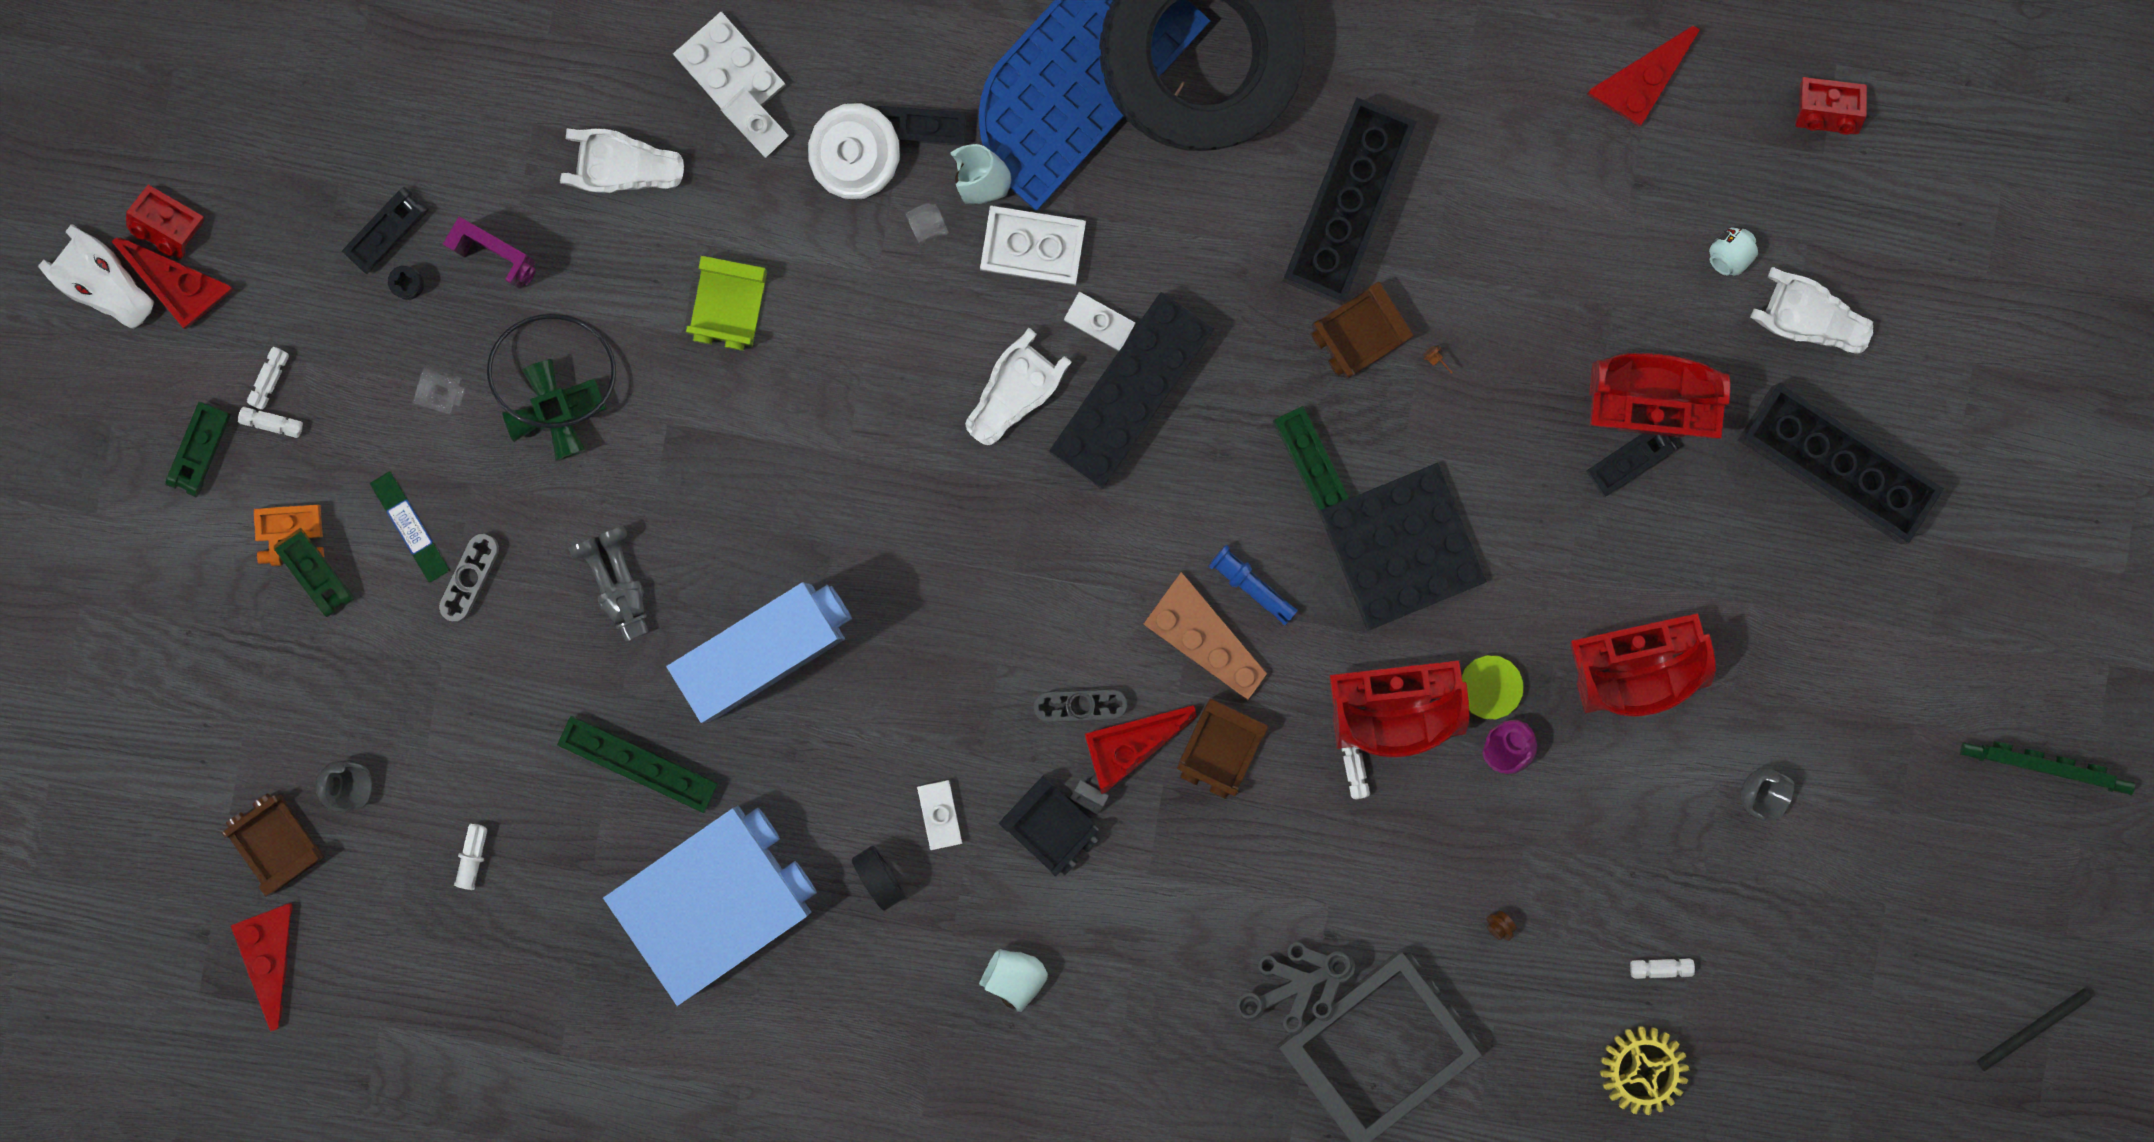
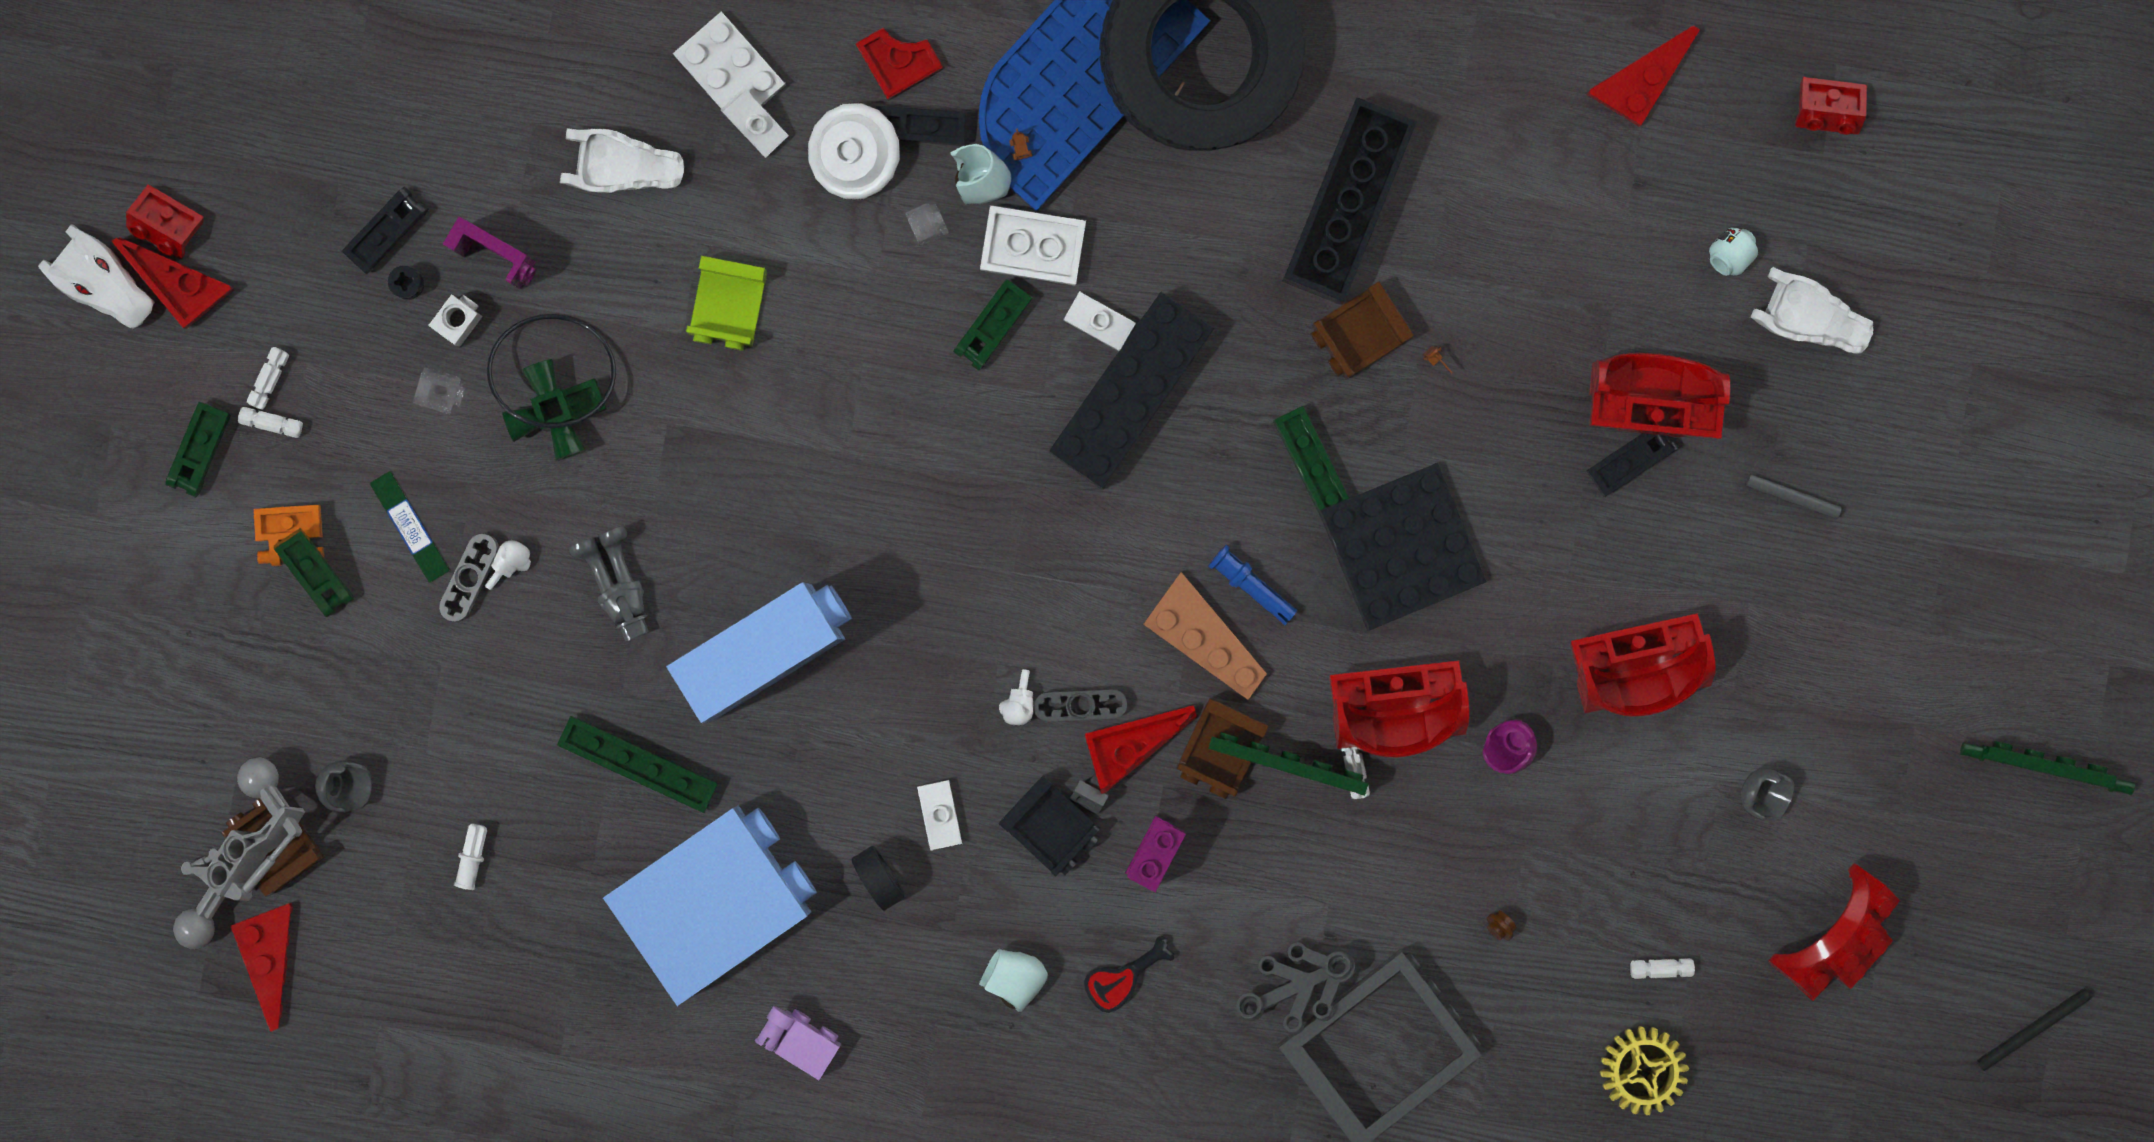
(237, 863): none -> light grey piece
(442, 324): none -> white brick
(509, 558): none -> white piece
(799, 1041): none -> lavender hinge
(897, 63): none -> red tile
(993, 323): none -> dark green plate
(1016, 386): white animal -> none
(1019, 142): none -> dark orange piece
(1019, 706): none -> white piece
(1113, 987): none -> black piece
(1155, 853): none -> magenta panel
(1289, 763): none -> dark green plate
(1492, 687): lime tile -> none
(1793, 496): none -> dark grey bar
(1840, 464): black brick -> none
(1850, 943): none -> red piece

